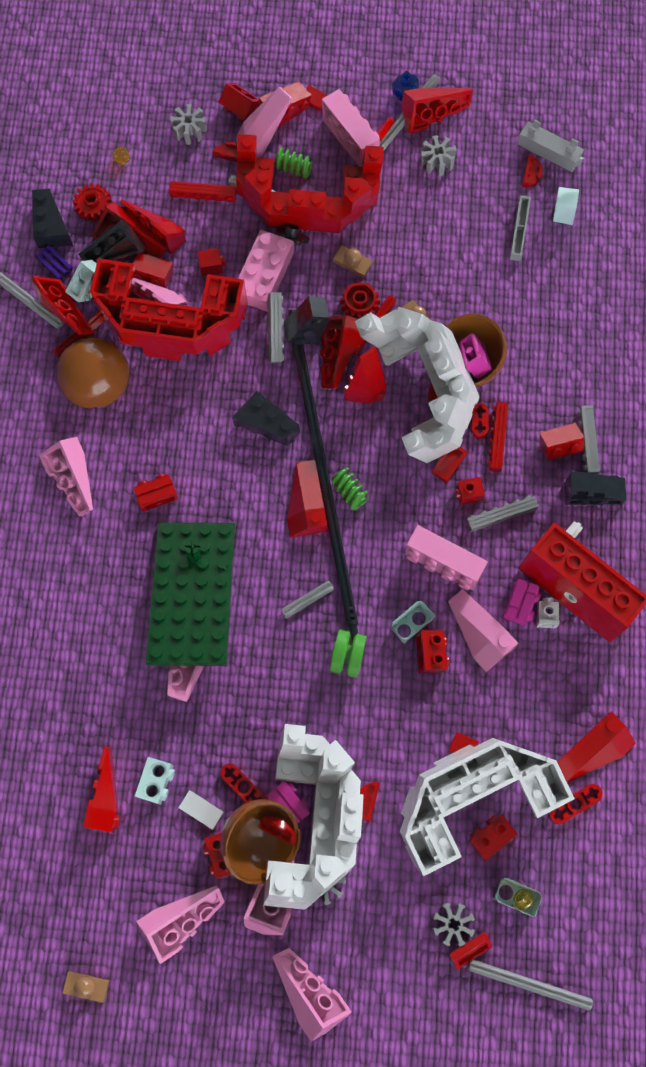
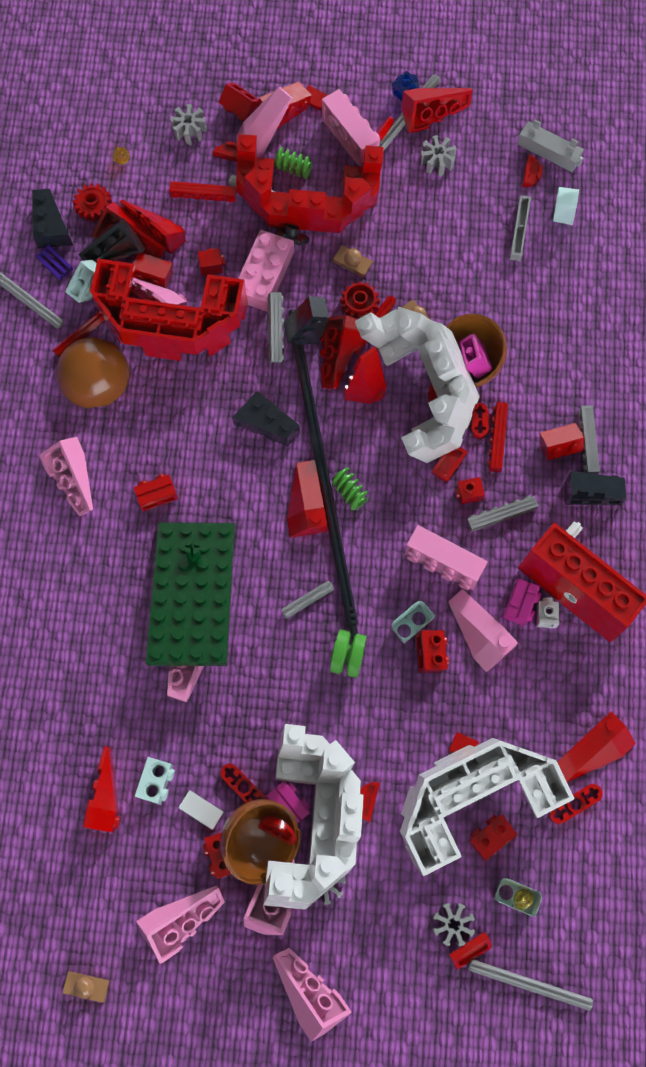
(55, 299): red wedge -> none

